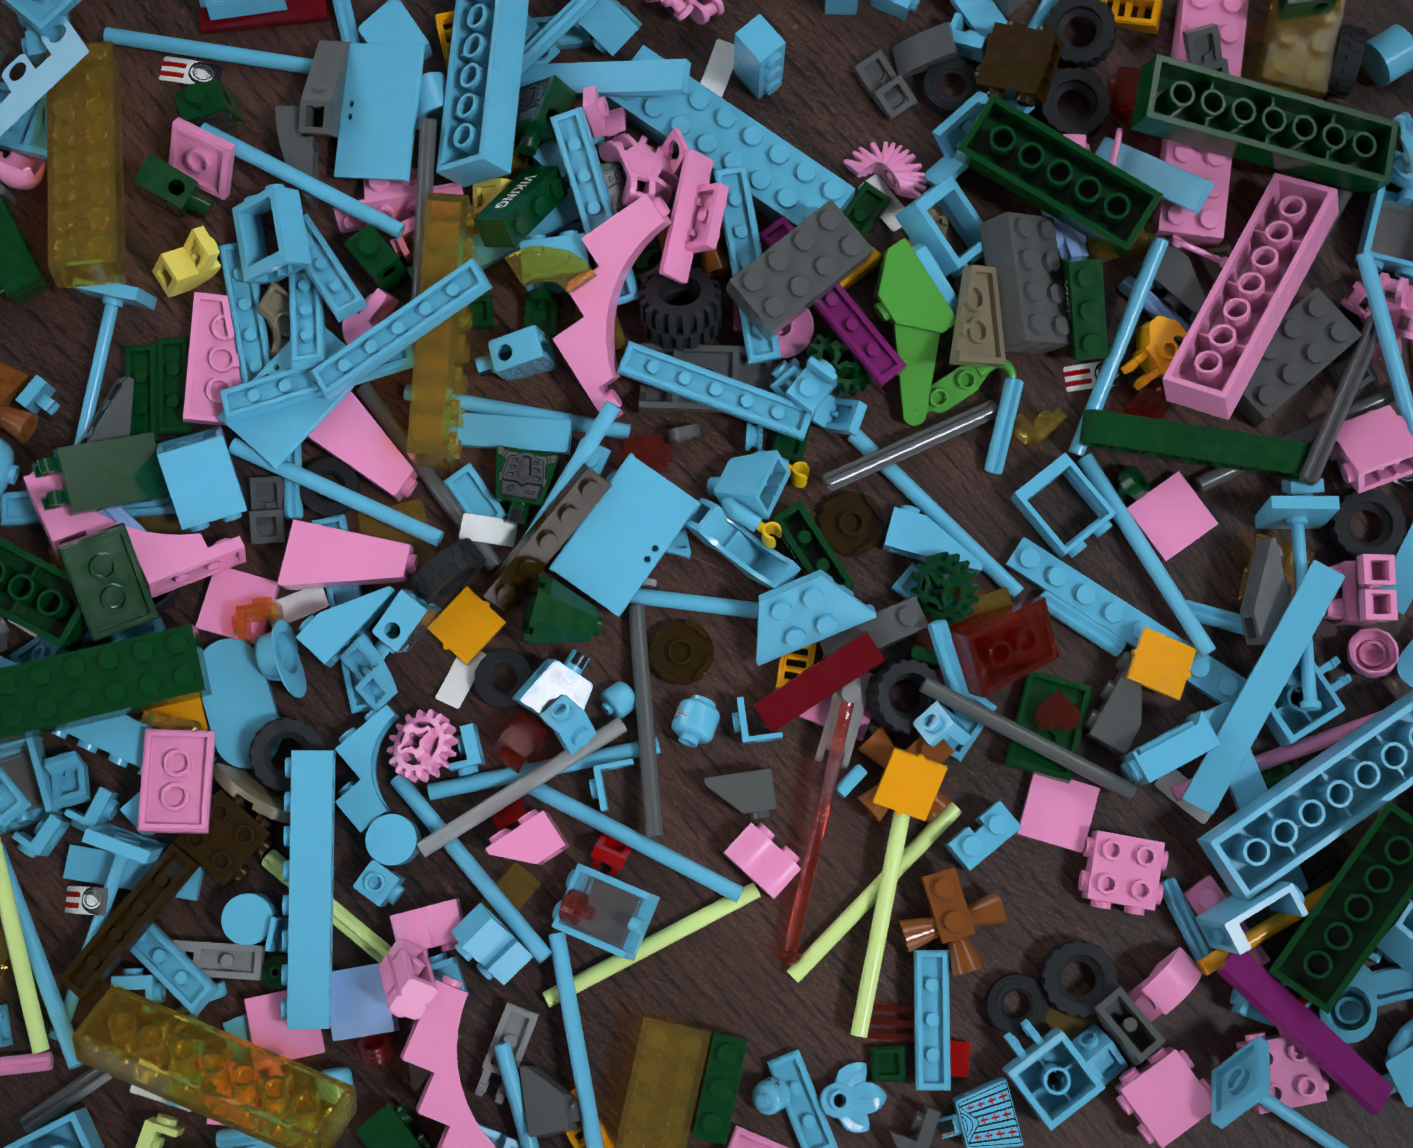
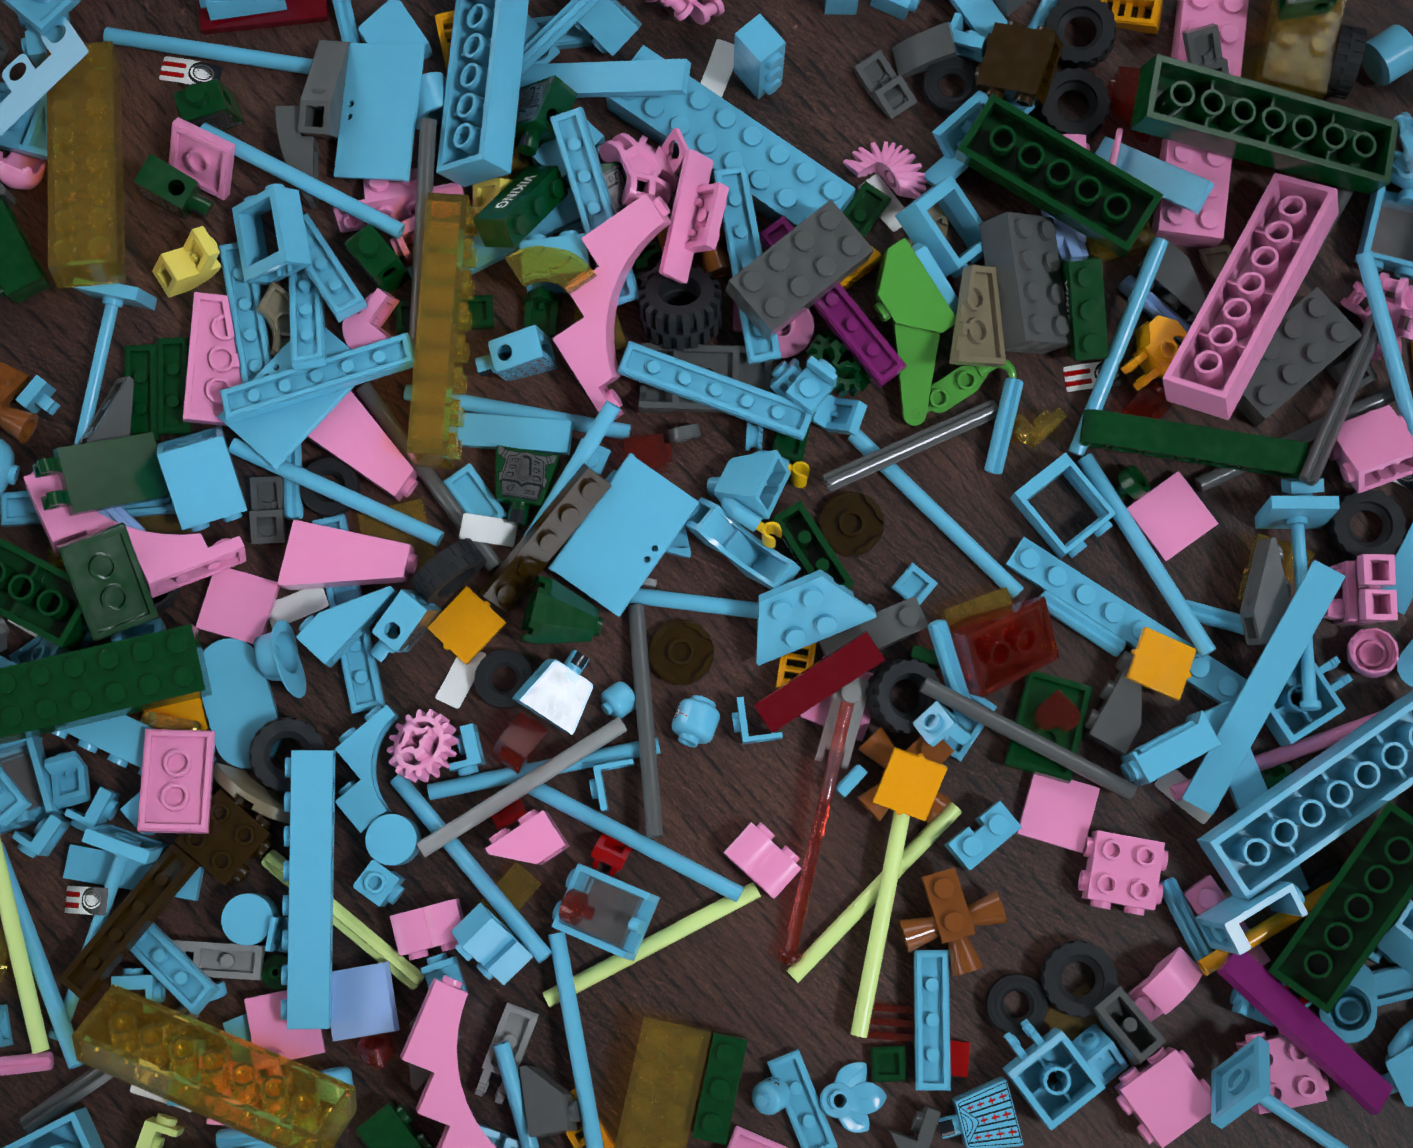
(260, 610): clear orange bracket -> none
(375, 679): medium azure slope -> none
(401, 329): medium azure tile -> none
(407, 979): bright pink brick -> none
(569, 724): medium azure bracket -> none
(600, 118): bright pink bracket -> none
(746, 792): dark grey slope -> none
(919, 536): medium azure slope -> none
(945, 587): dark green gear -> none
(1179, 242): bright pink hinge -> none

